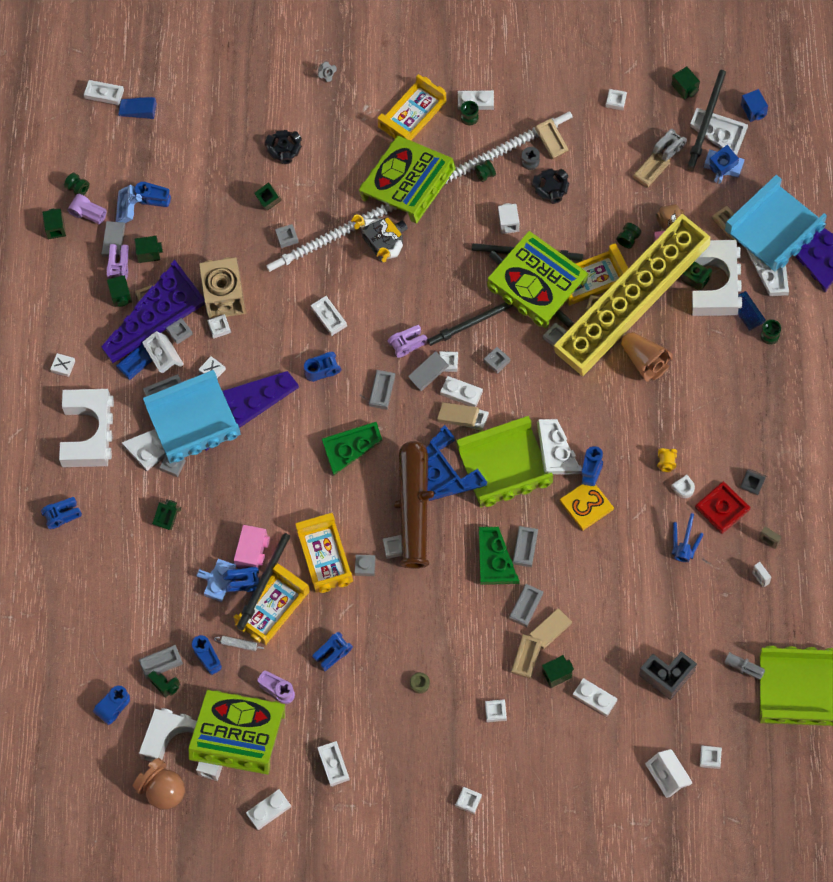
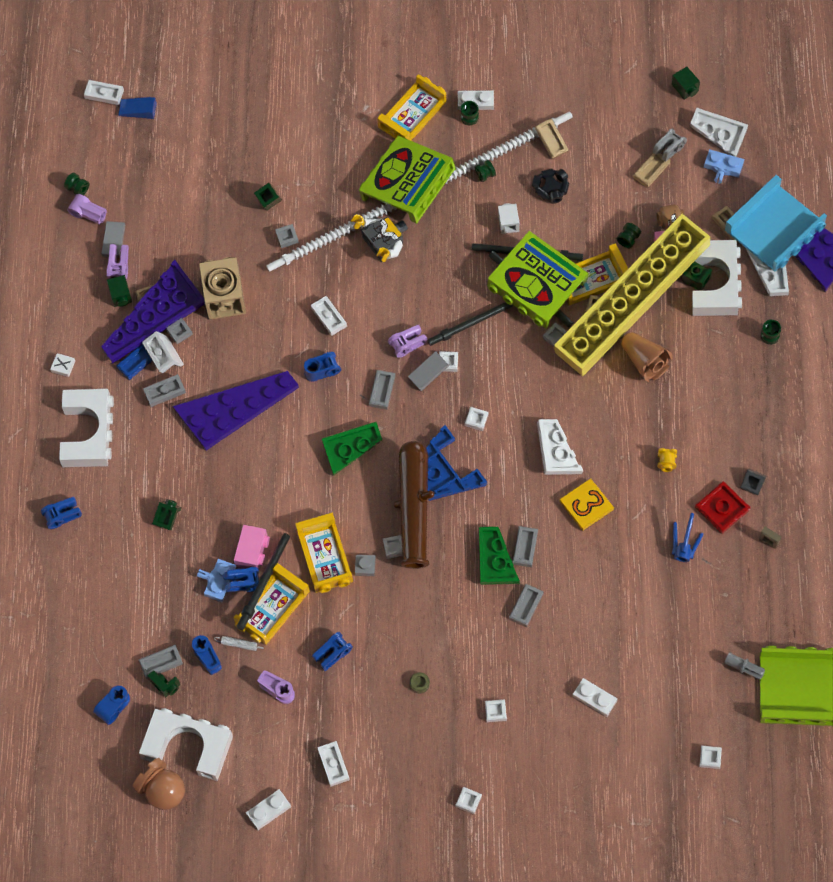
(54, 223): dark green brick -> none
(126, 203): light blue plate -> none
(146, 449): white wing -> none
(148, 249): dark green brick -> none
(153, 194): blue piece -> none
(172, 468): light grey plate -> none
(191, 416): medium azure panel -> none
(212, 364): white tile -> none
(219, 326): white tile -> none
(236, 731): lime panel -> none
(283, 146): black piece -> none
(322, 71): light grey plate -> none
(458, 414): tan tile -> none
(461, 391): white plate -> none
(497, 360): light grey plate -> none
(506, 459): lime panel -> none
(526, 656): tan tile -> none
(532, 162): dark grey wheel -> none
(551, 628): tan tile -> none
(557, 671): dark green brick -> none
(592, 465): blue piece -> none
(616, 99): white tile -> none
(667, 678): dark grey brick -> none
(668, 772): white panel -> none
(684, 487): white tile -> none
(696, 150): pearl dark grey bar -> none
(727, 154): blue brick -> none
(749, 312): clear blue tile -> none
(754, 105): blue brick -> none
(761, 574): white tile -> none

